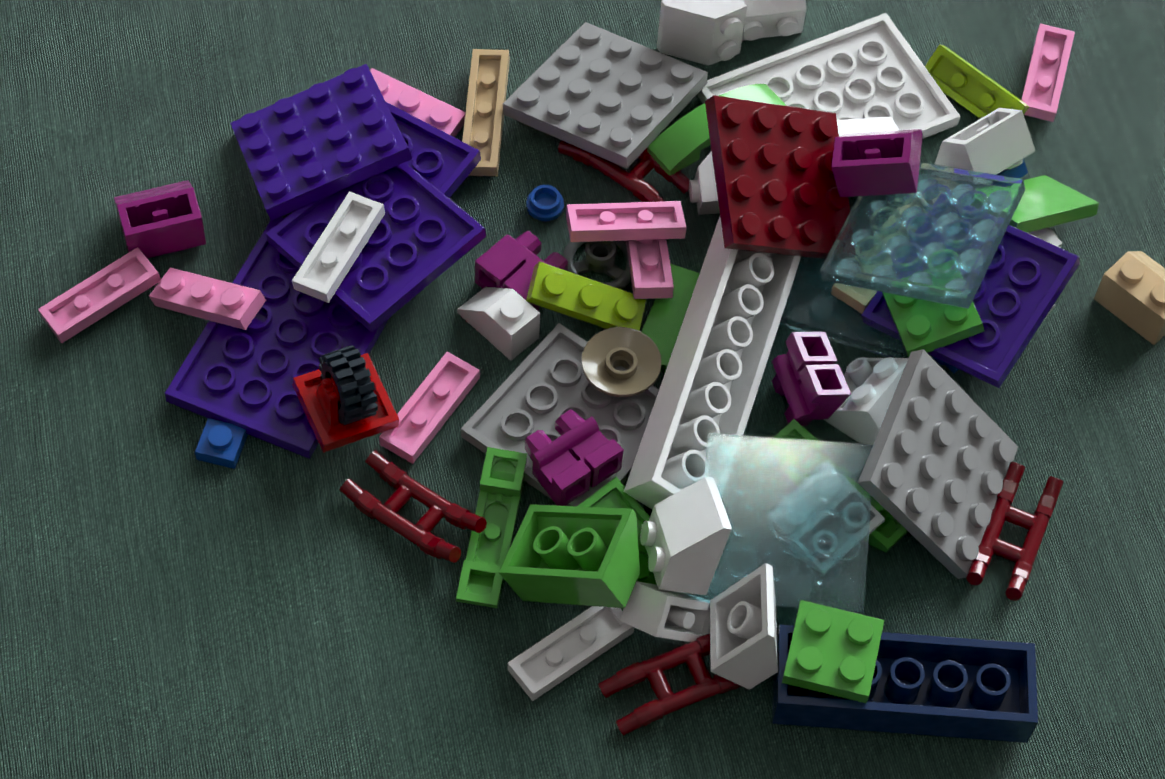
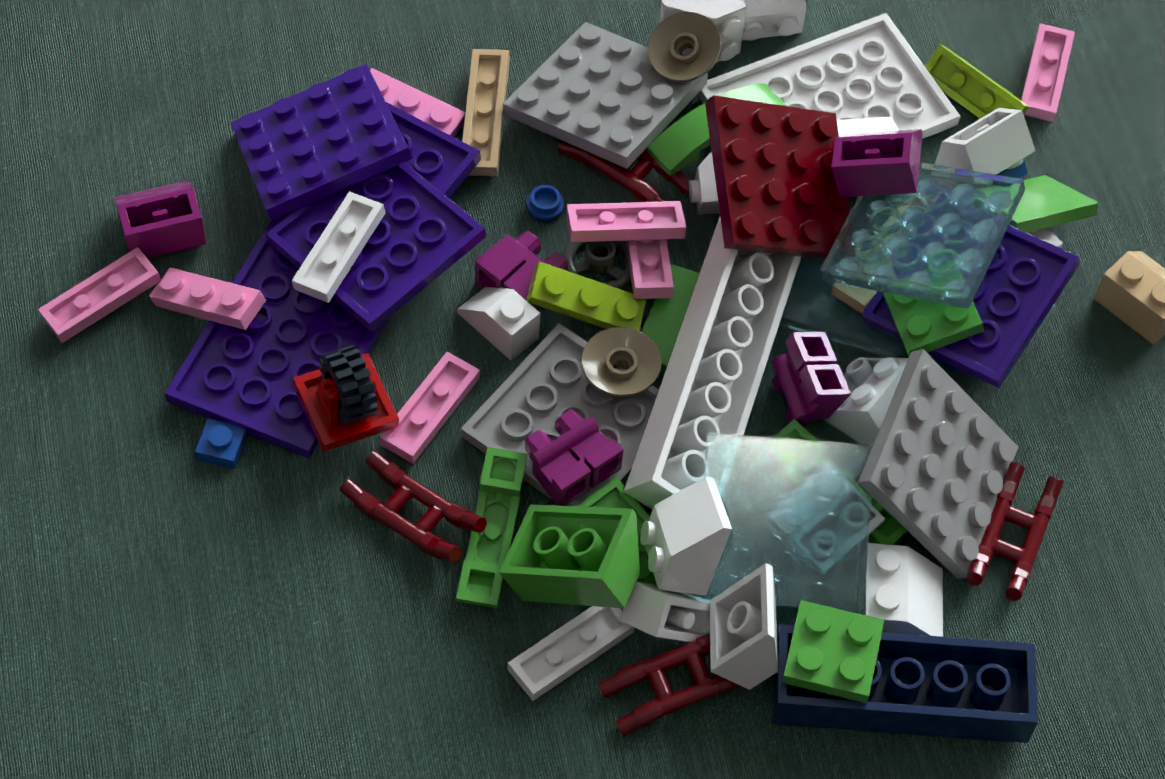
(677, 34): none -> dark tan dish
(903, 590): none -> white slope

